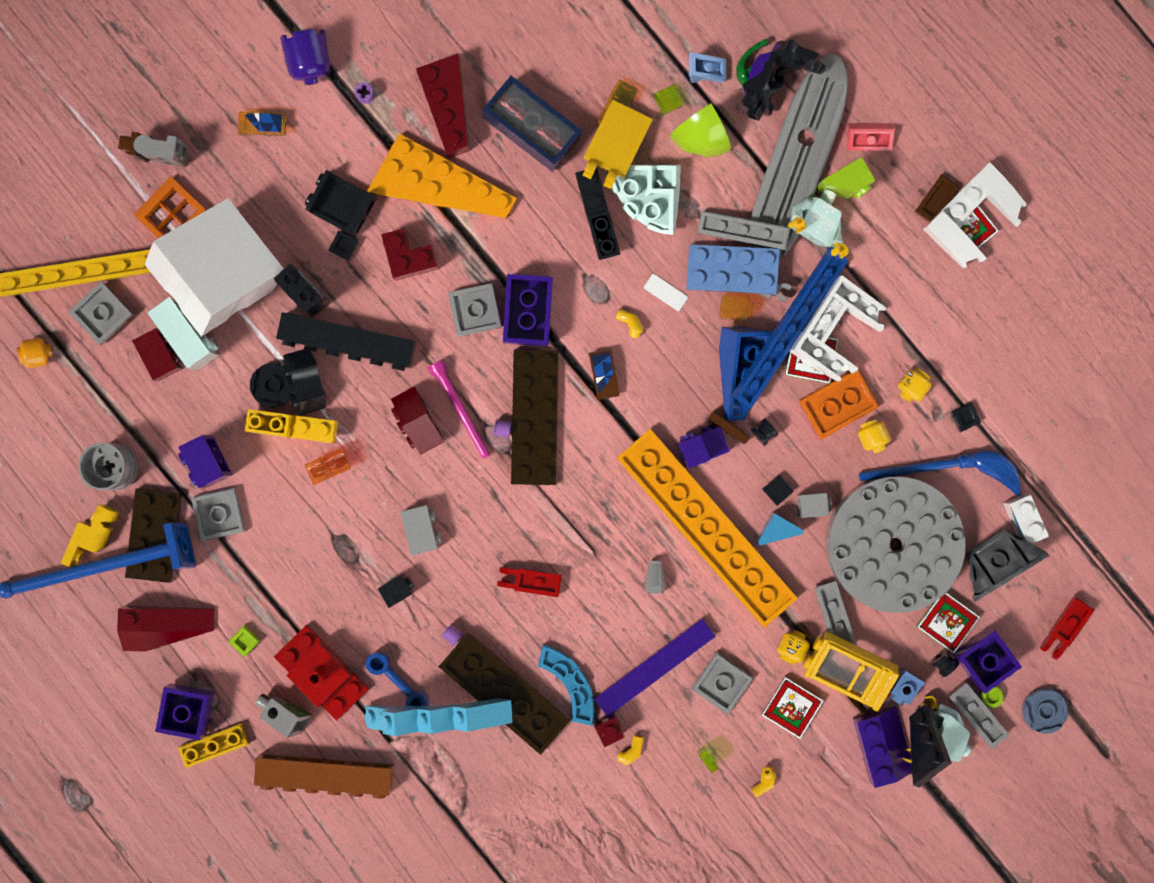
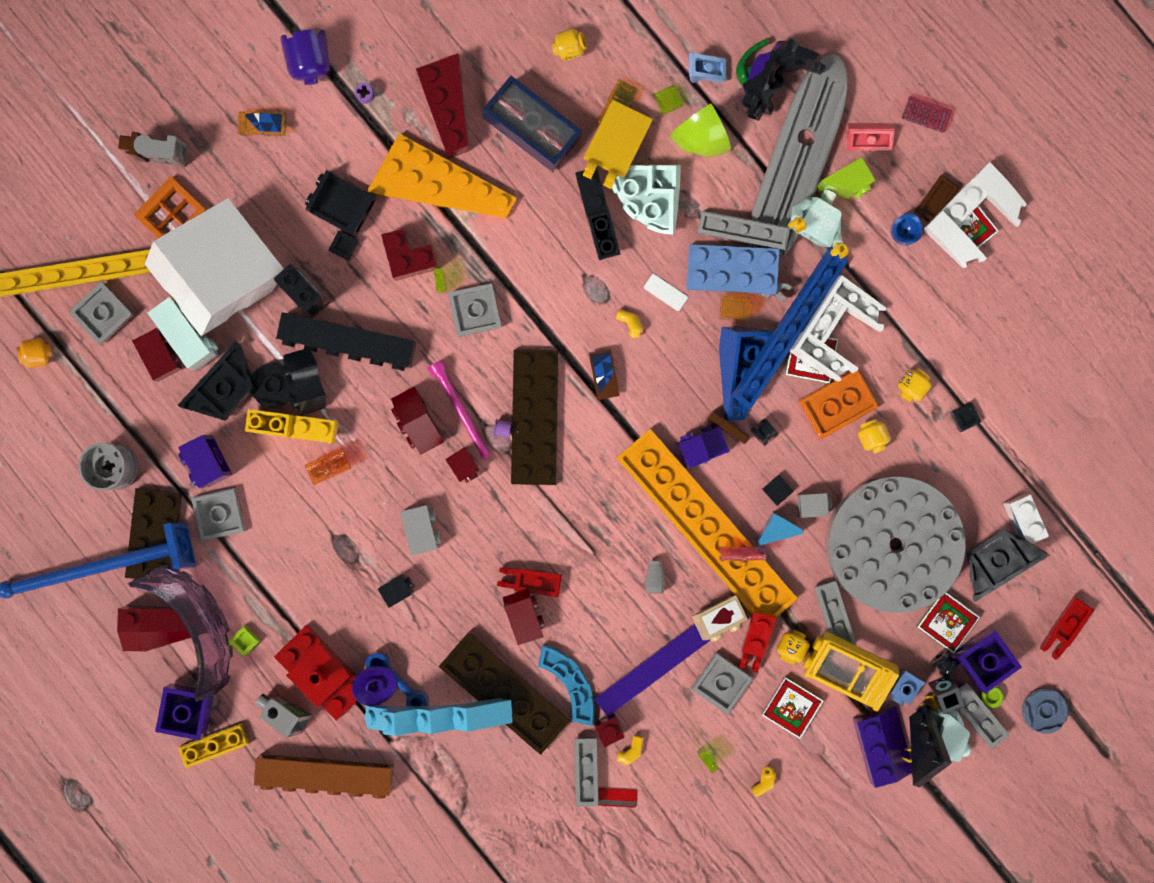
(91, 535): yellow plate -> none
(202, 619): none -> clear purple windscreen
(222, 386): none -> black wing
(377, 692): none -> dark purple dish
(440, 281): none -> clear neon green tile
(452, 634): medium lavender axle -> none
(463, 465): none -> dark red brick
(523, 616): none -> dark red brick
(527, 310): dark purple brick -> none
(569, 44): none -> yellow head
(586, 771): none -> light grey plate
(617, 797): none -> red sticker
(720, 618): none -> brick
(742, 553): none -> clear pink pin
(757, 638): none -> red hinge
(906, 229): none -> blue piece
(926, 114): none -> clear pink tile
(946, 694): none -> black brick
(986, 461): blue piece -> none

